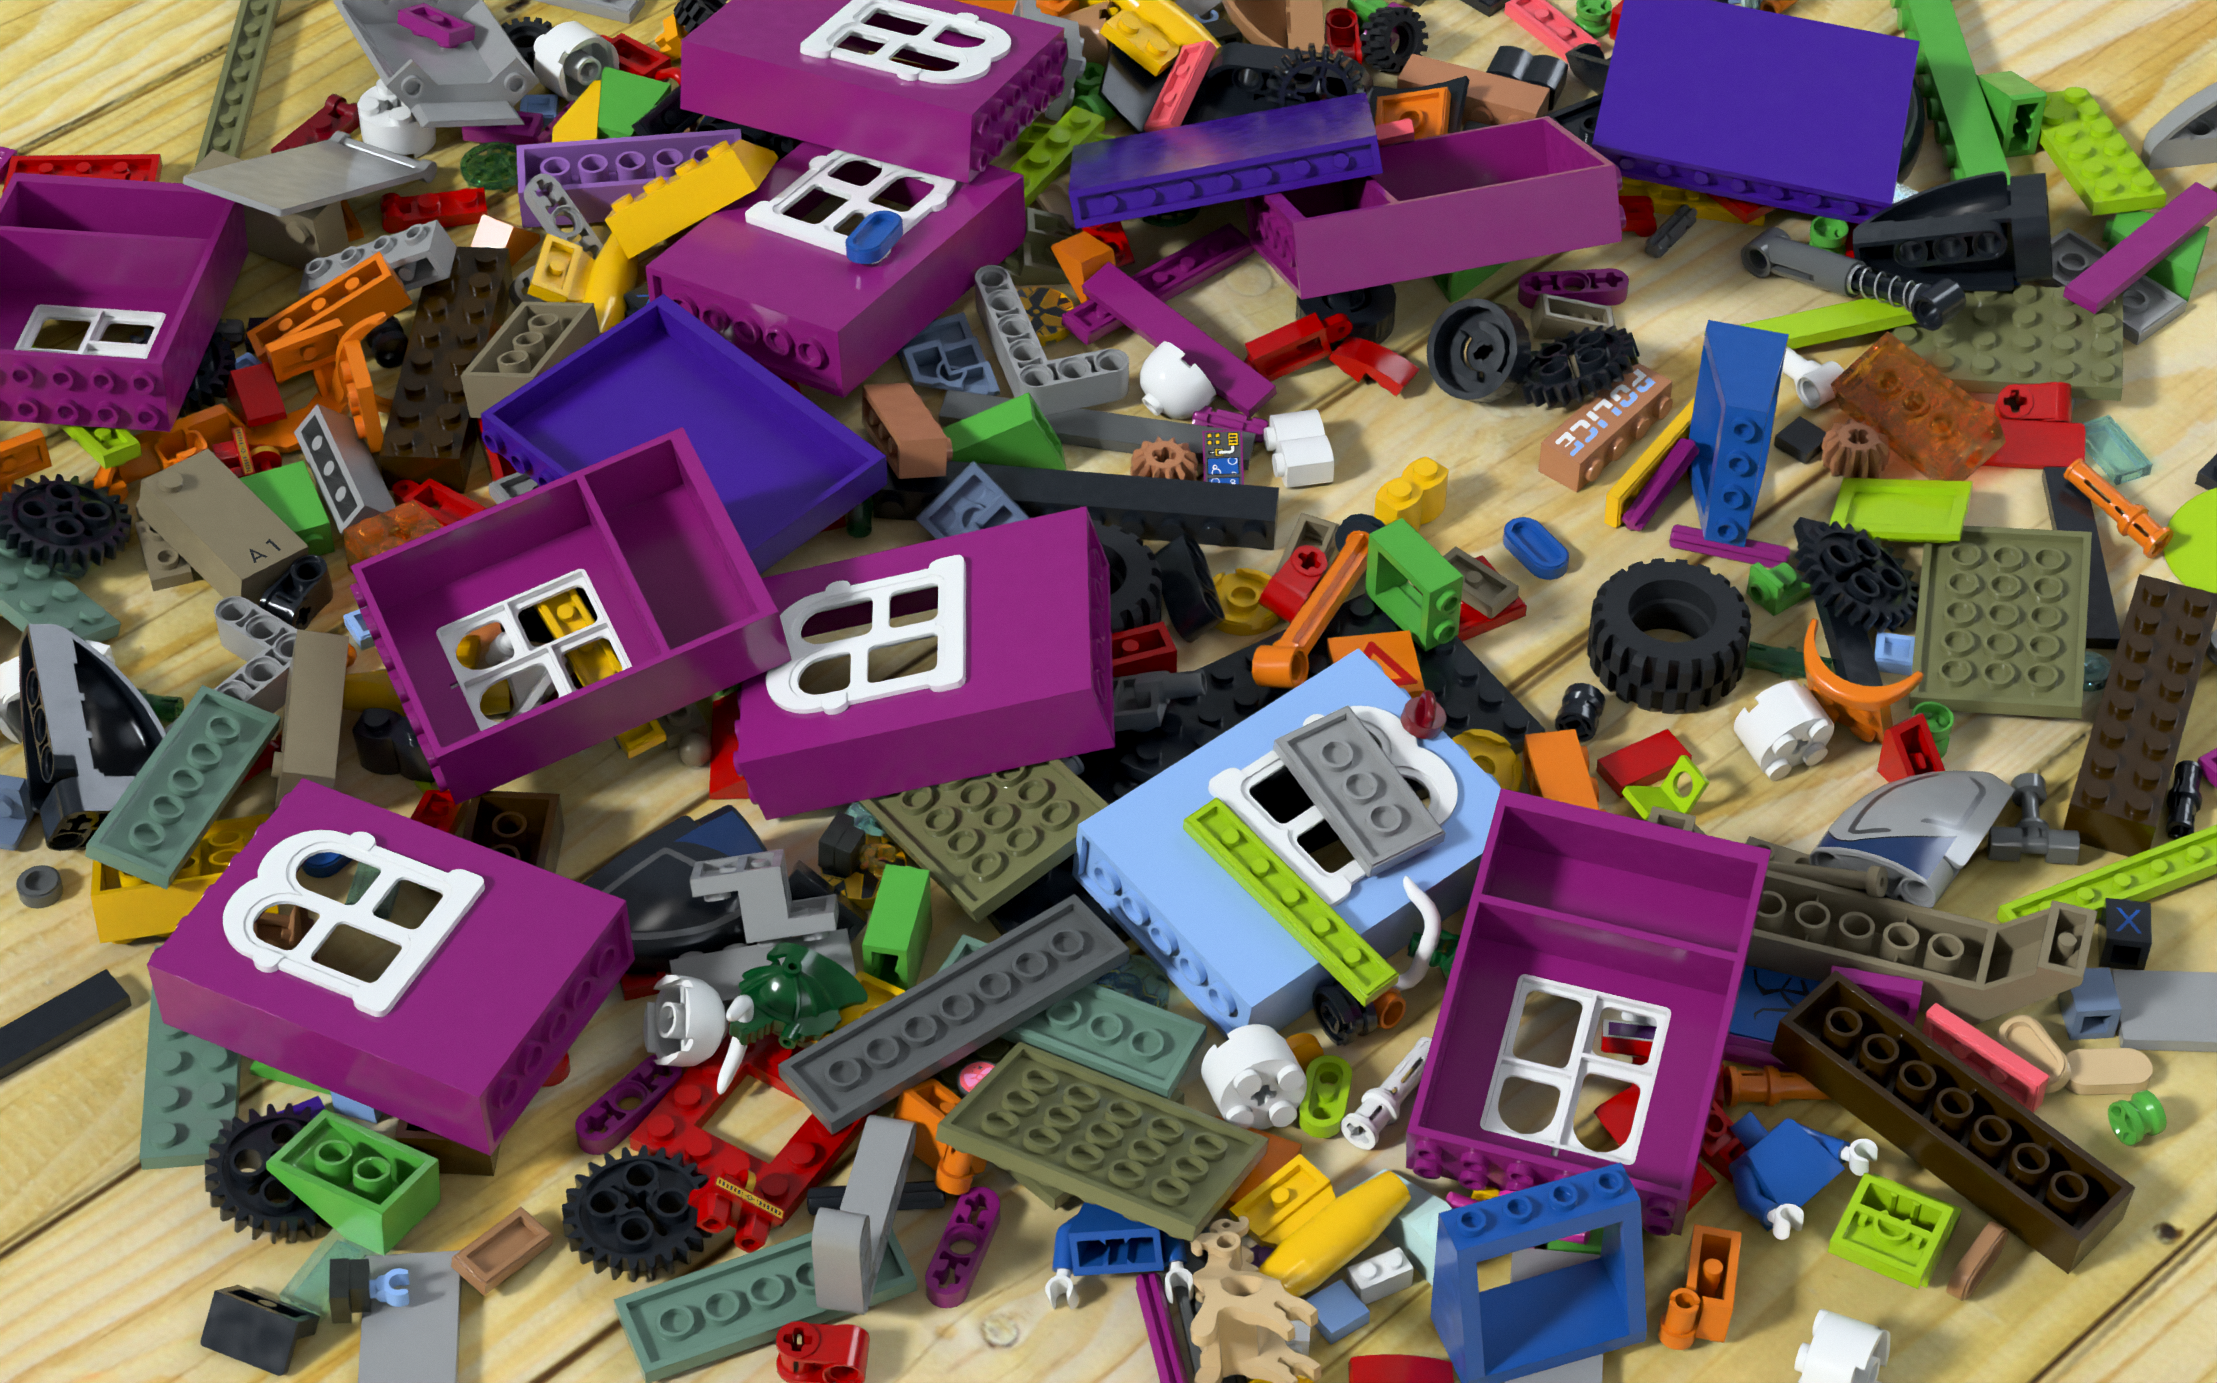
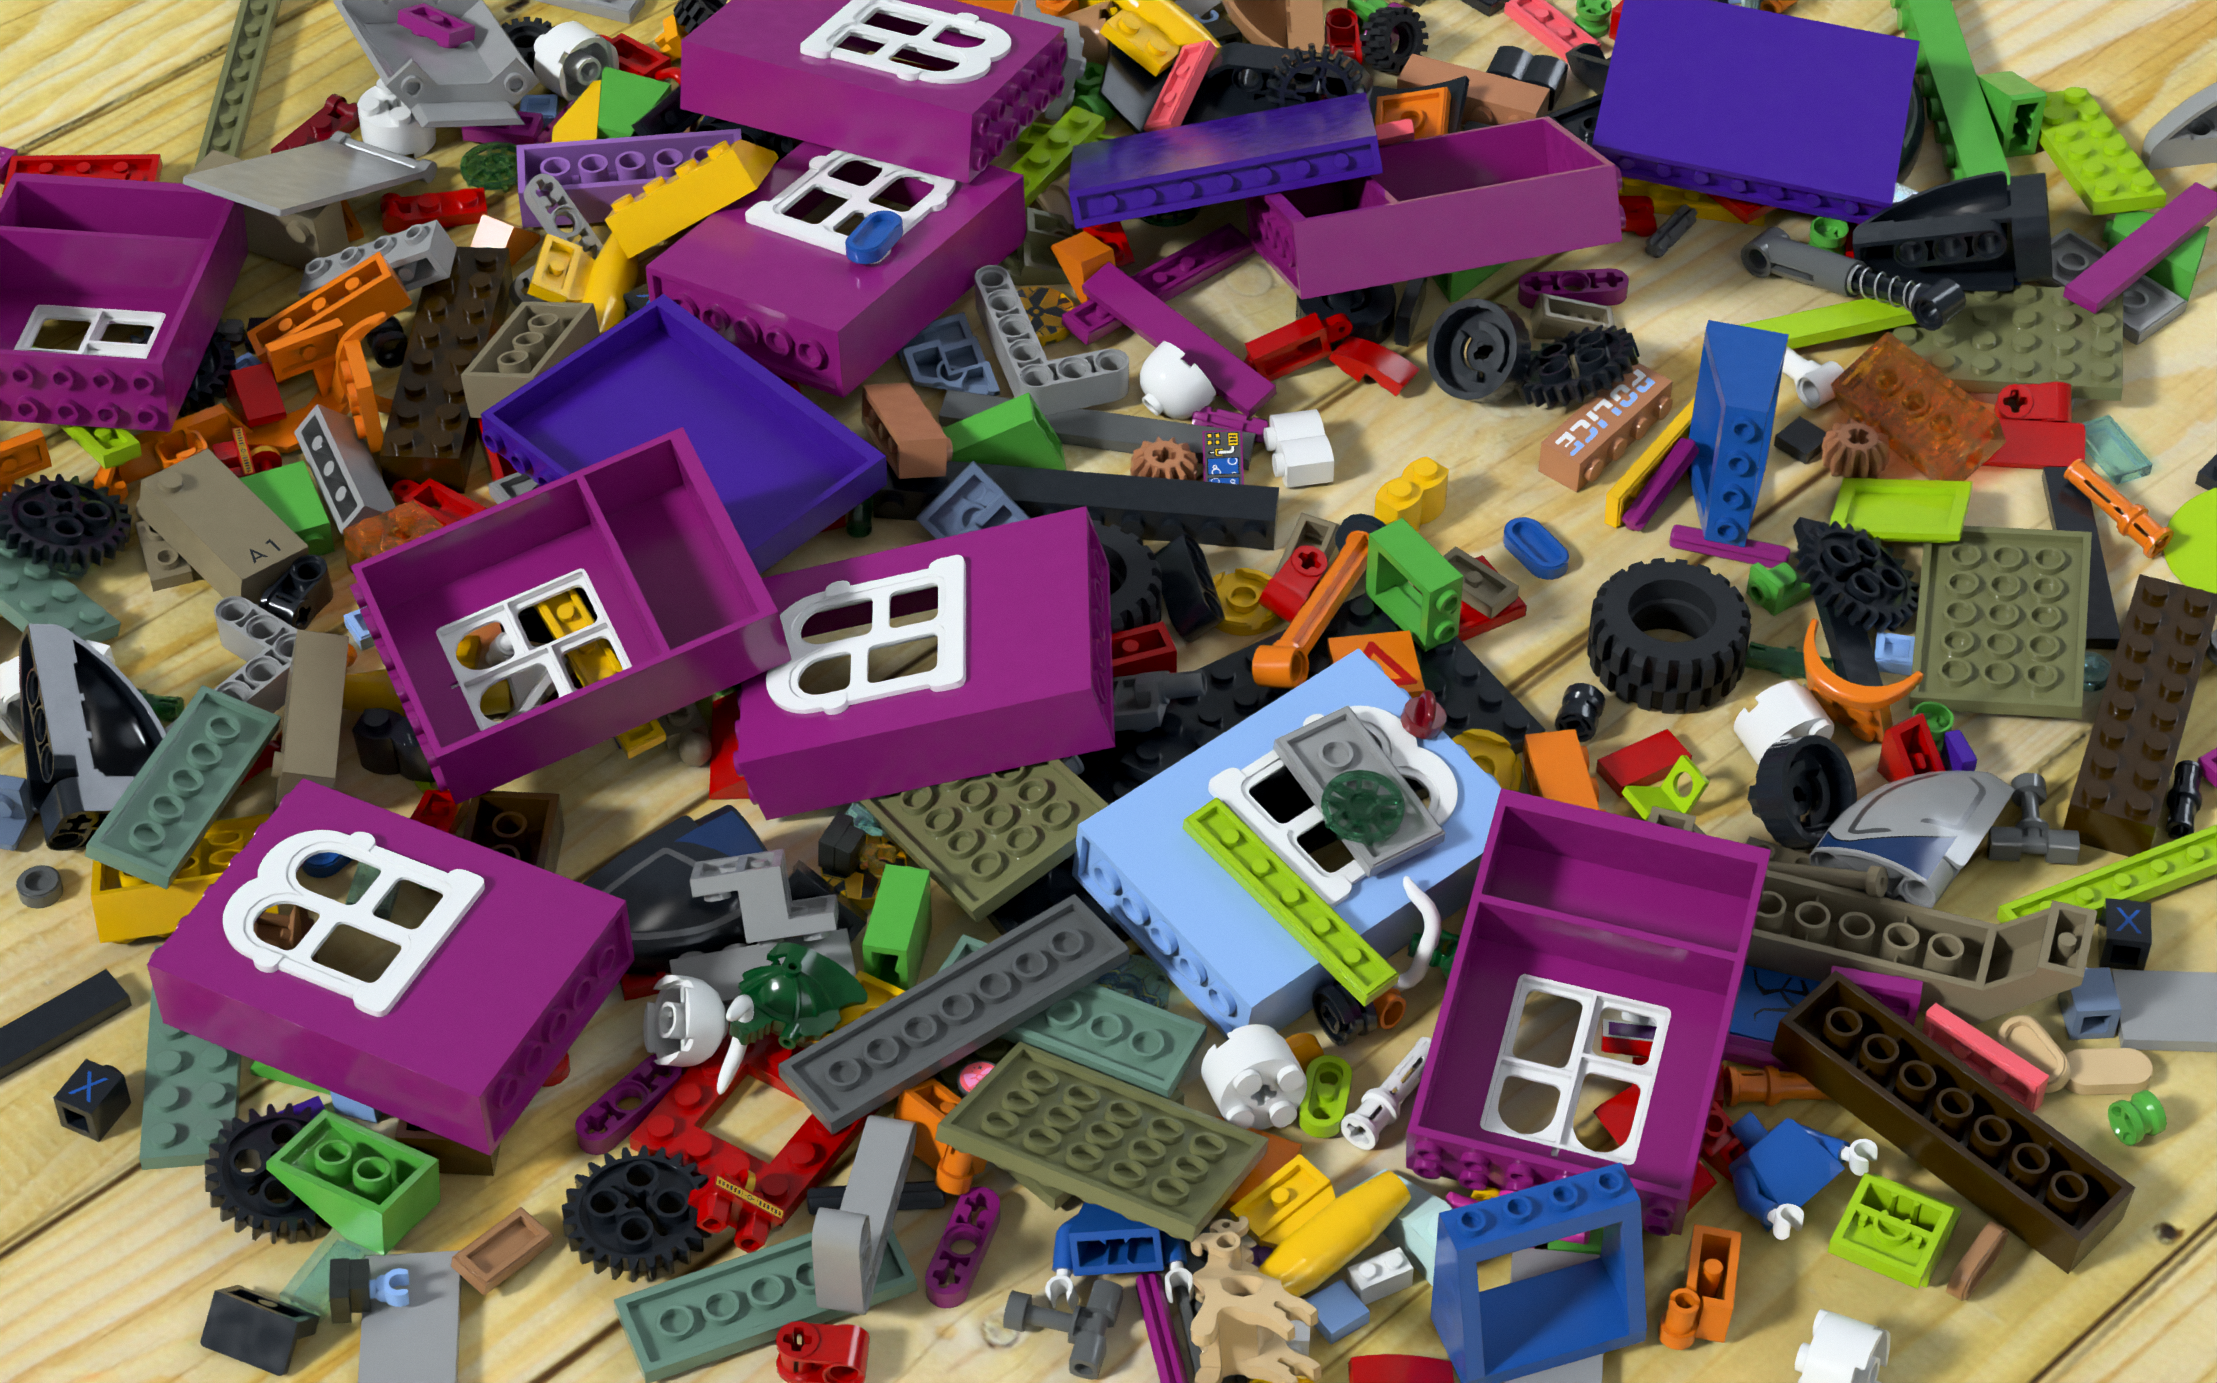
(92, 1100): none -> black brick
(1084, 1327): none -> dark grey bar
(1362, 807): none -> clear green wheel
(1409, 311): none -> black tile
(1801, 776): none -> black piece
(1957, 753): none -> dark purple tile

